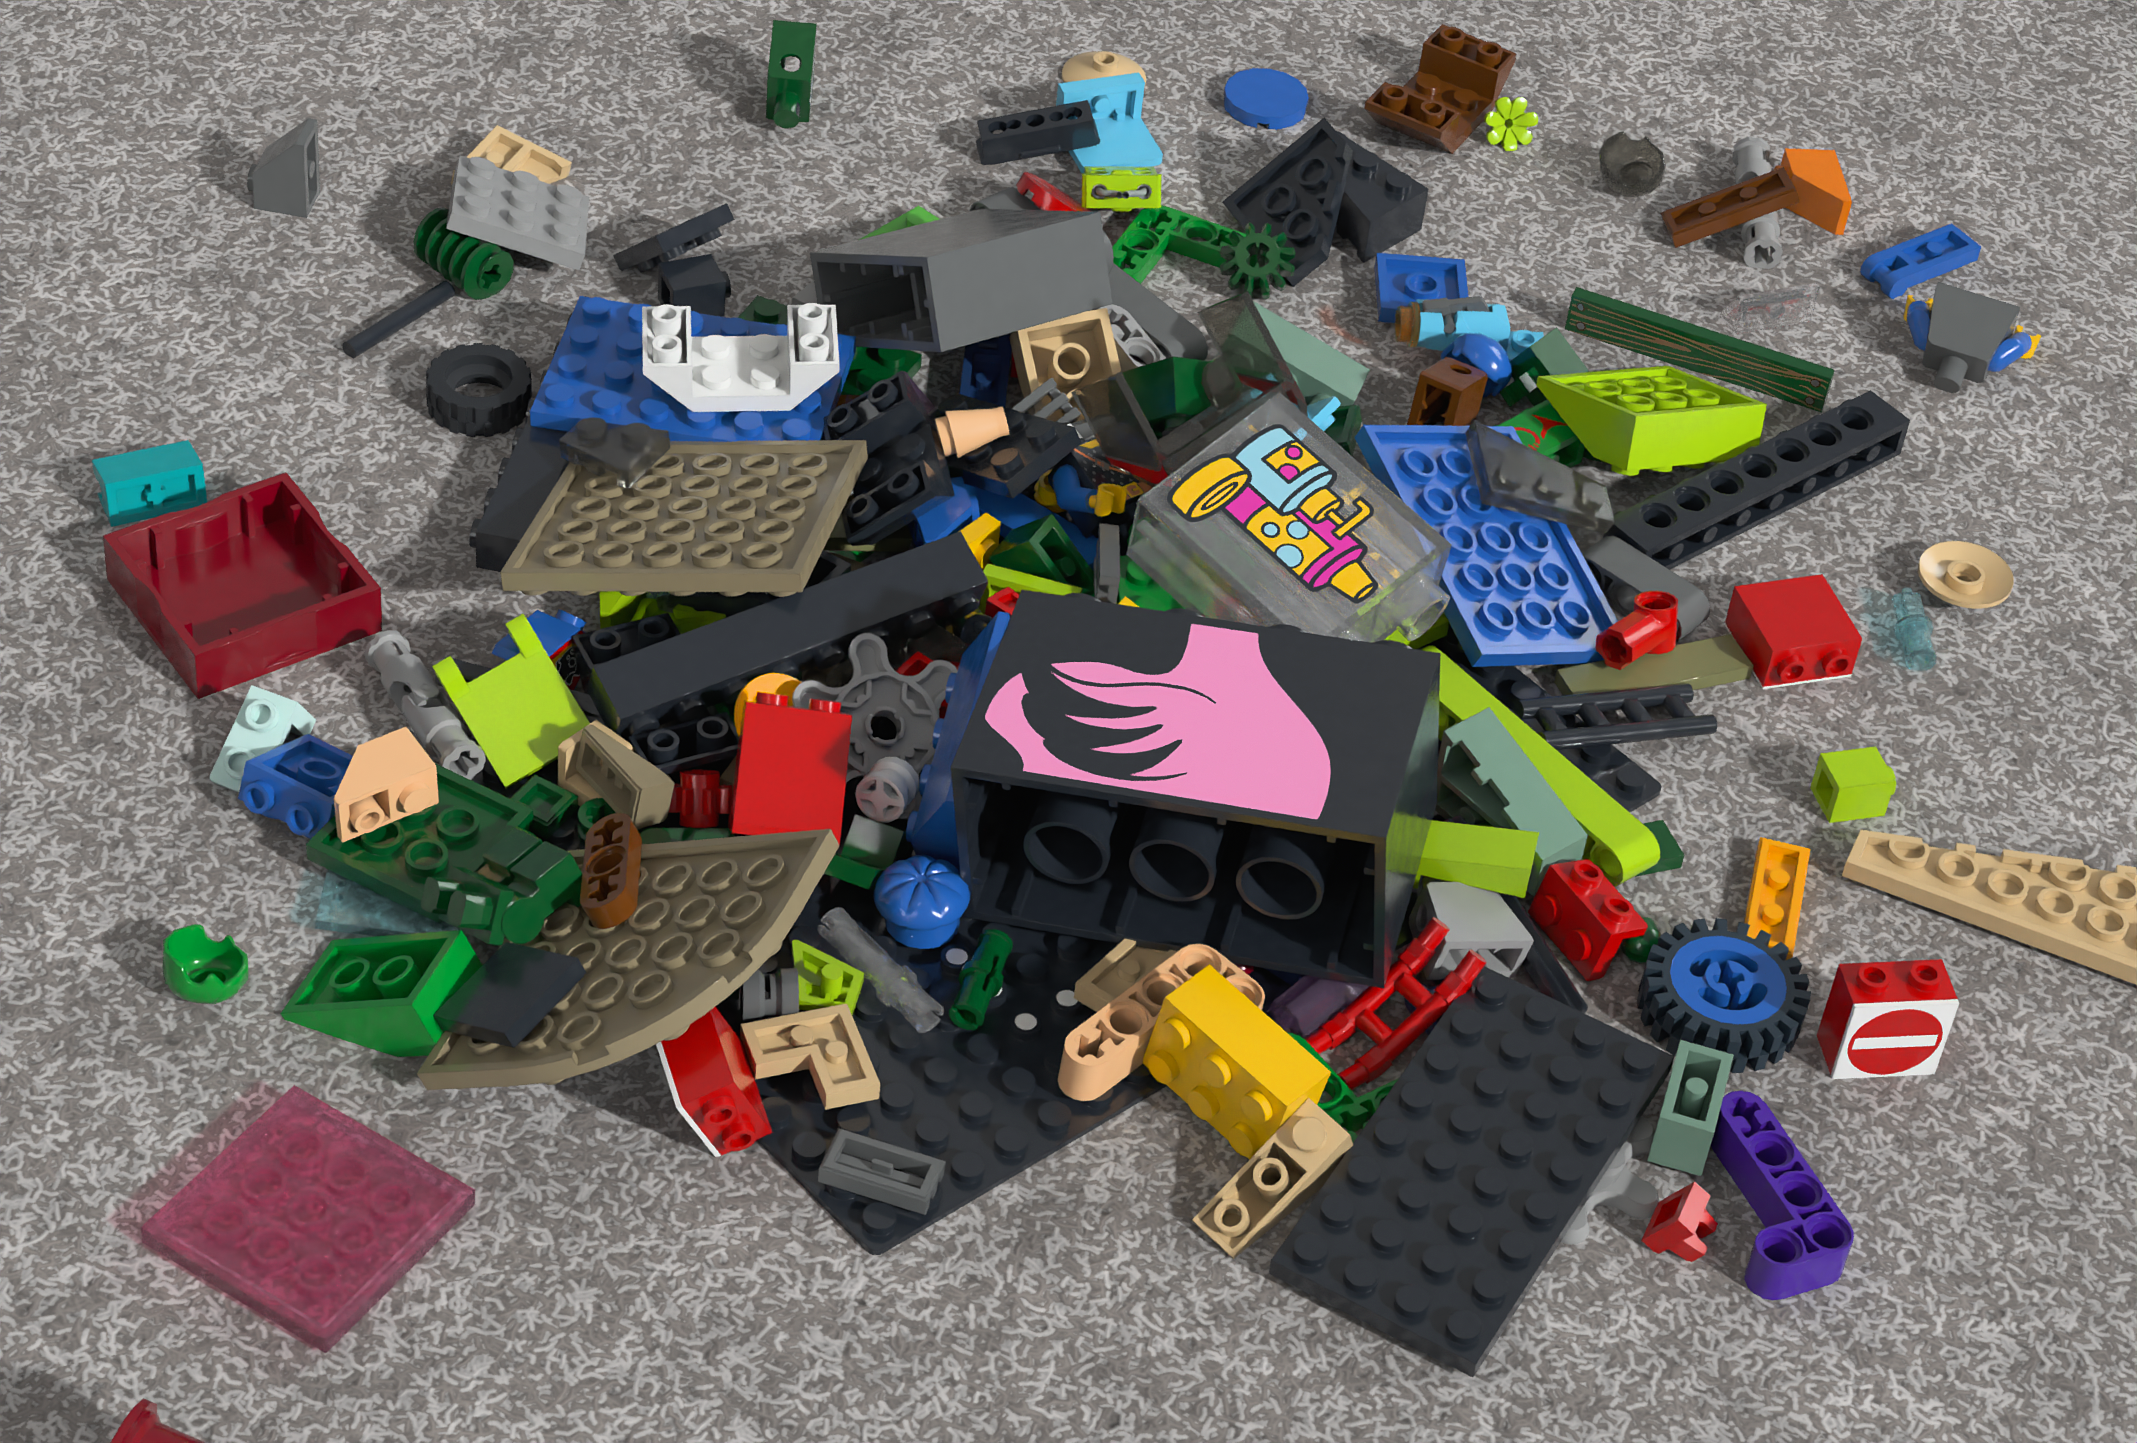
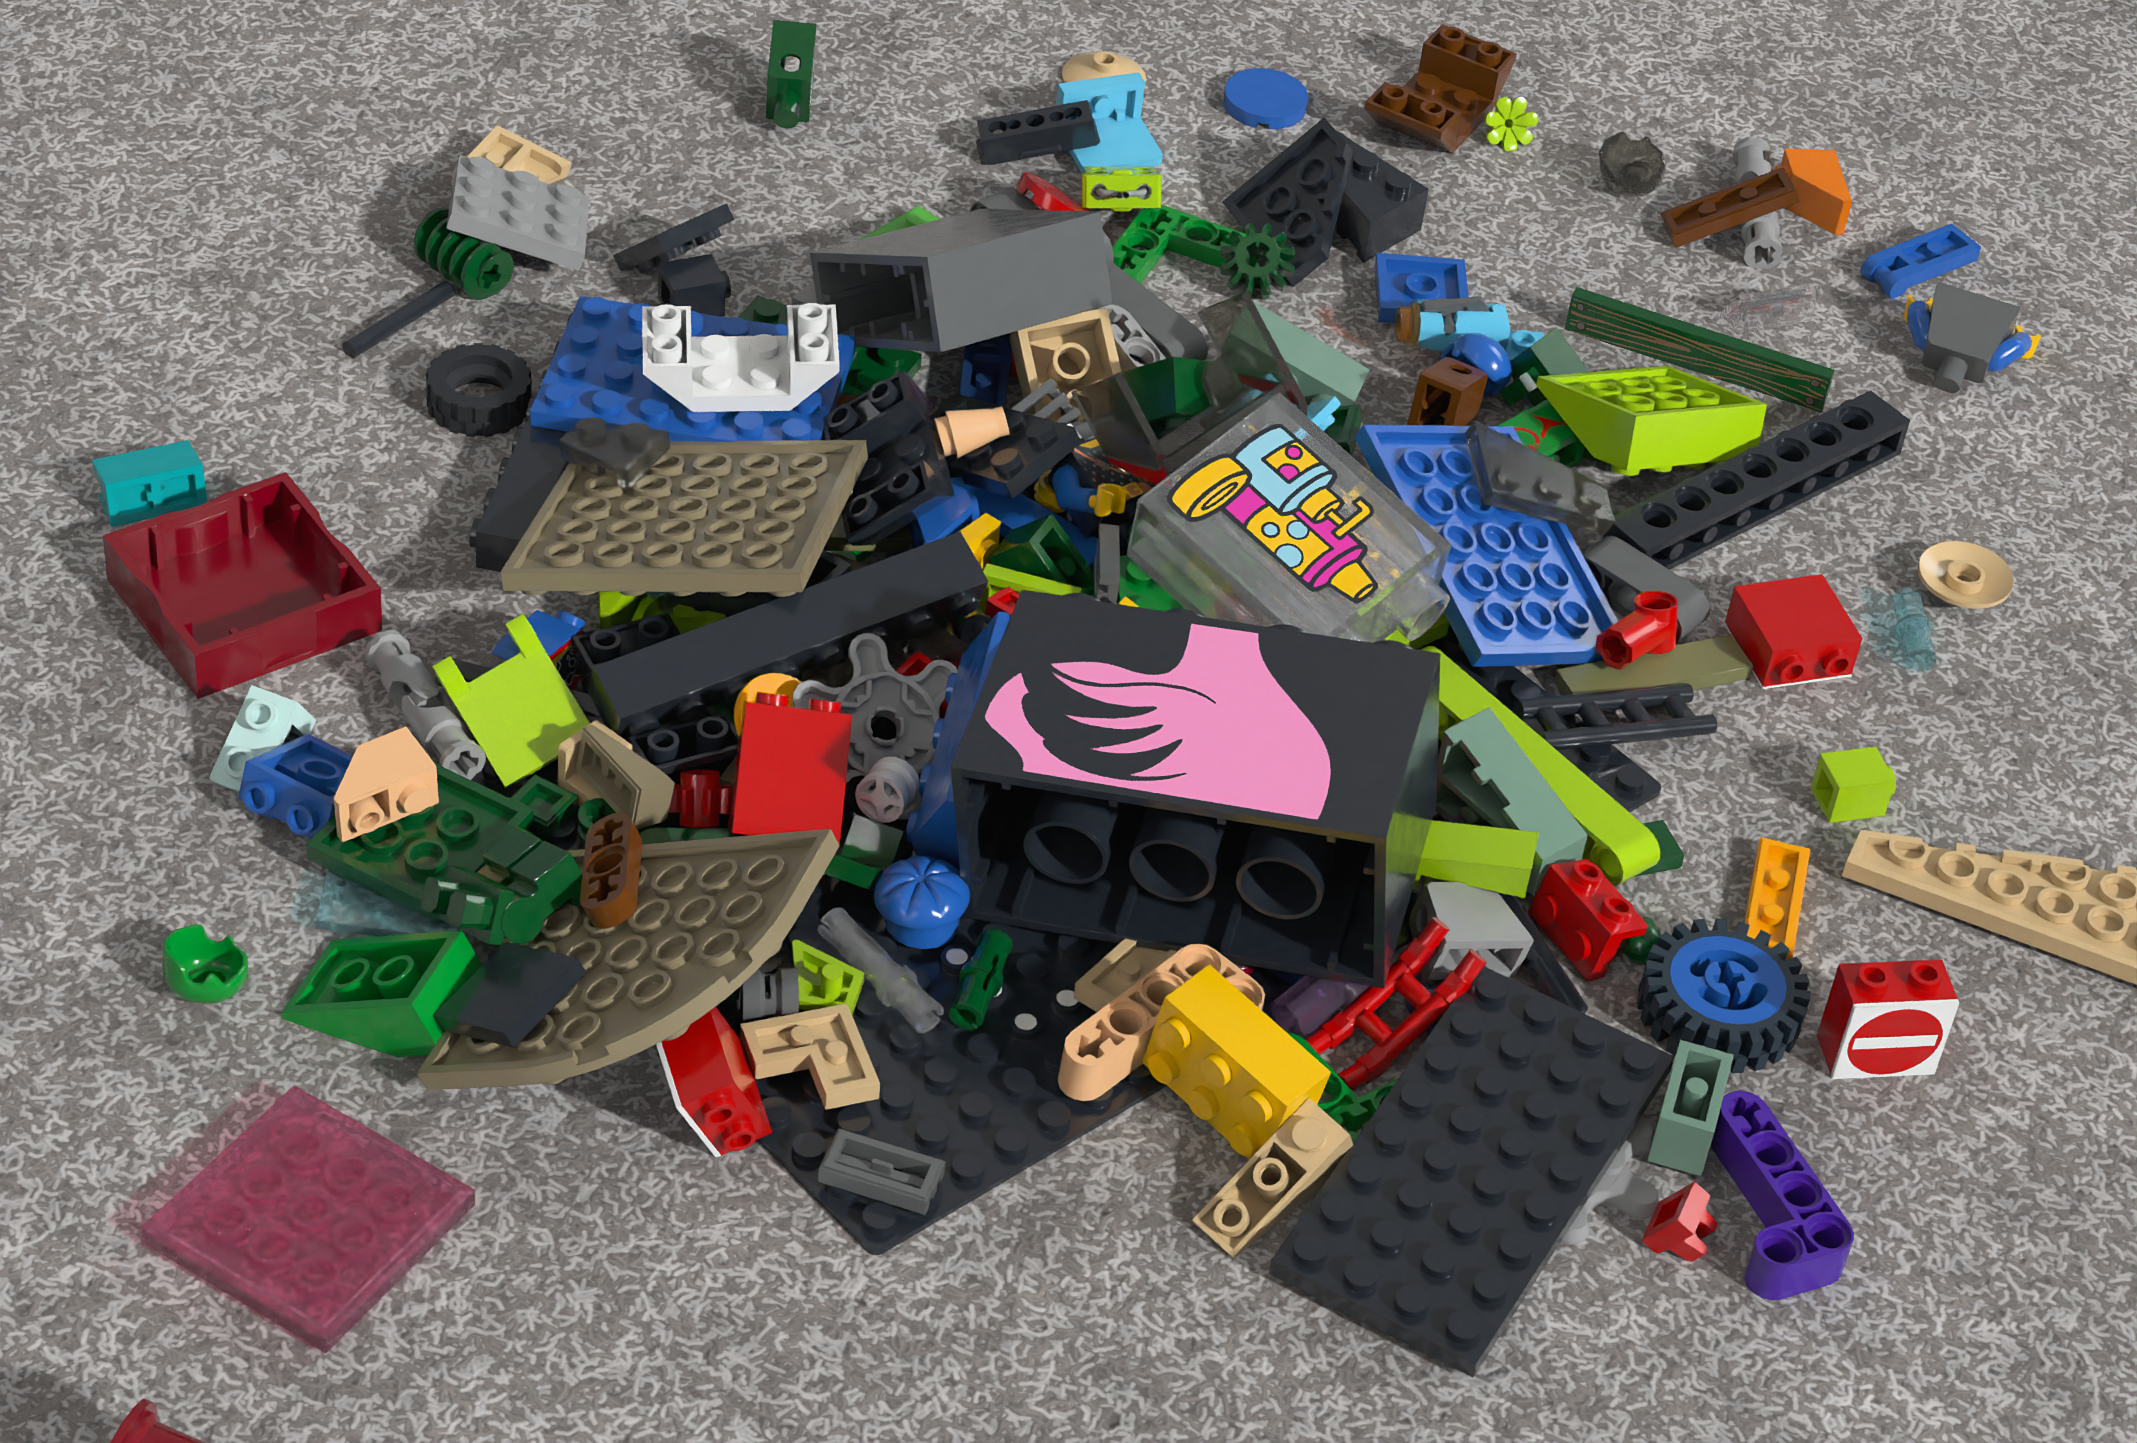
(288, 173): dark grey slope -> none

